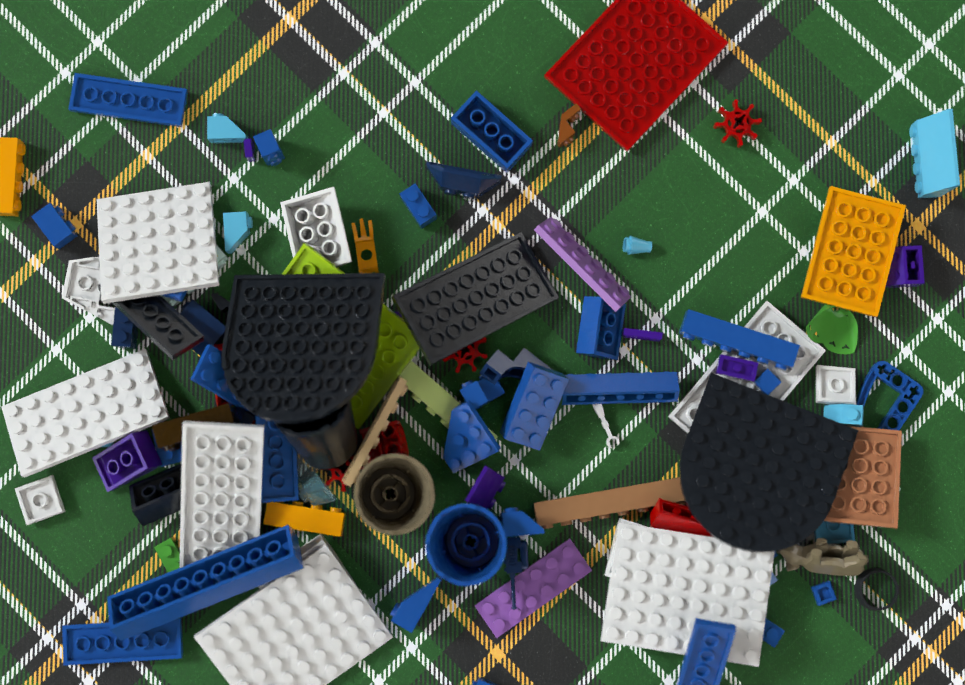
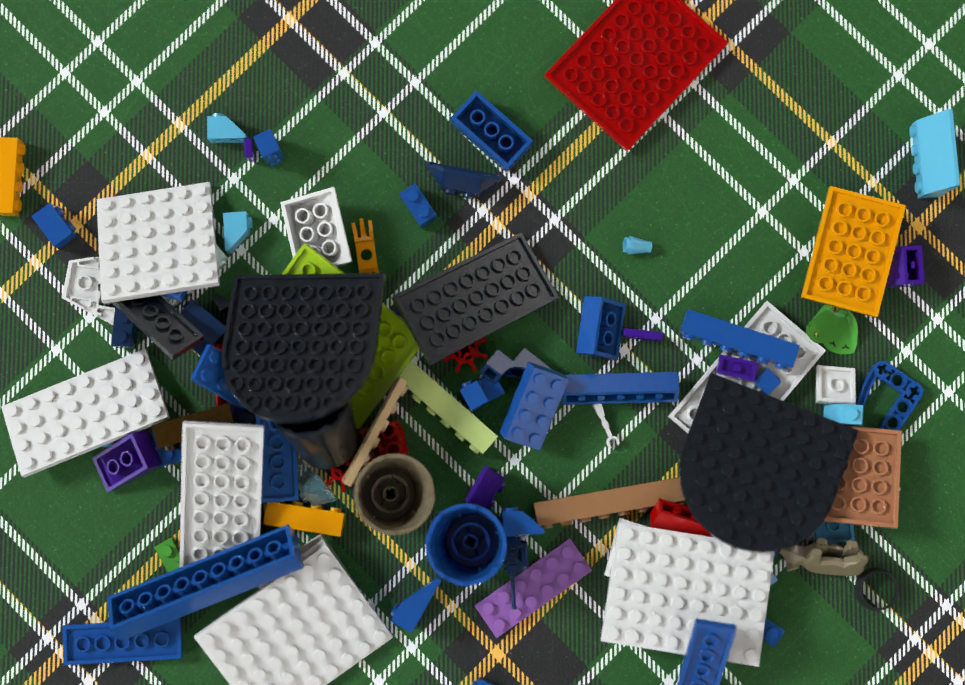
(40, 500): white plate -> none
(128, 100): blue plate -> none
(157, 495): black slope -> none
(467, 438): blue plate -> none
(566, 132): dark orange slope -> none
(582, 263): medium lavender plate -> none
(732, 117): red gear -> none
(823, 593): blue tile -> none

